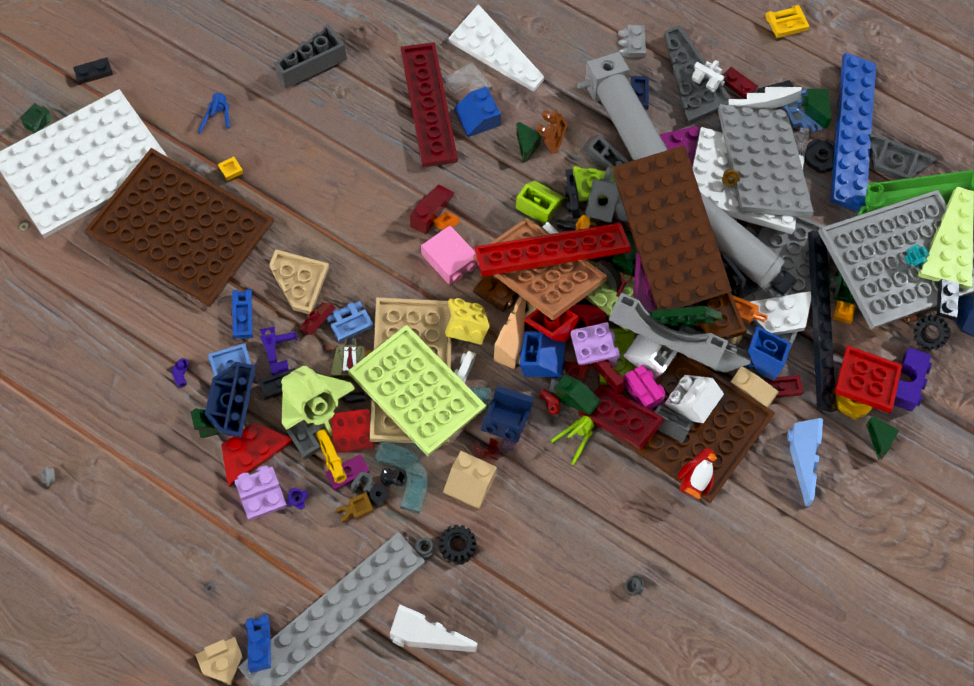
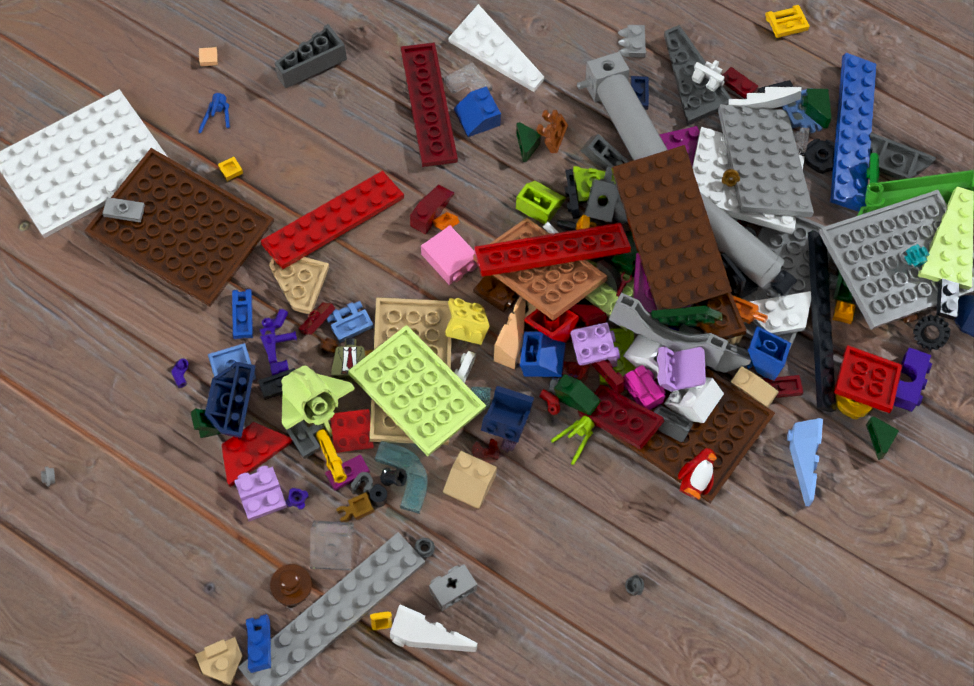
(35, 118): clear green brick -> none
(93, 71): black plate -> none
(123, 209): none -> light grey plate
(208, 56): none -> light nougat tile
(277, 322): none -> dark purple arm
(291, 585): none -> reddish brown plate
(329, 345): none -> reddish brown plate
(331, 545): none -> clear slope
(332, 219): none -> red plate
(354, 397): black arm -> none
(381, 620): none -> yellow slope
(445, 596): none -> light grey brick
(457, 556): black tyre -> none
(681, 368): none -> lavender bracket
(873, 171): none -> green plate

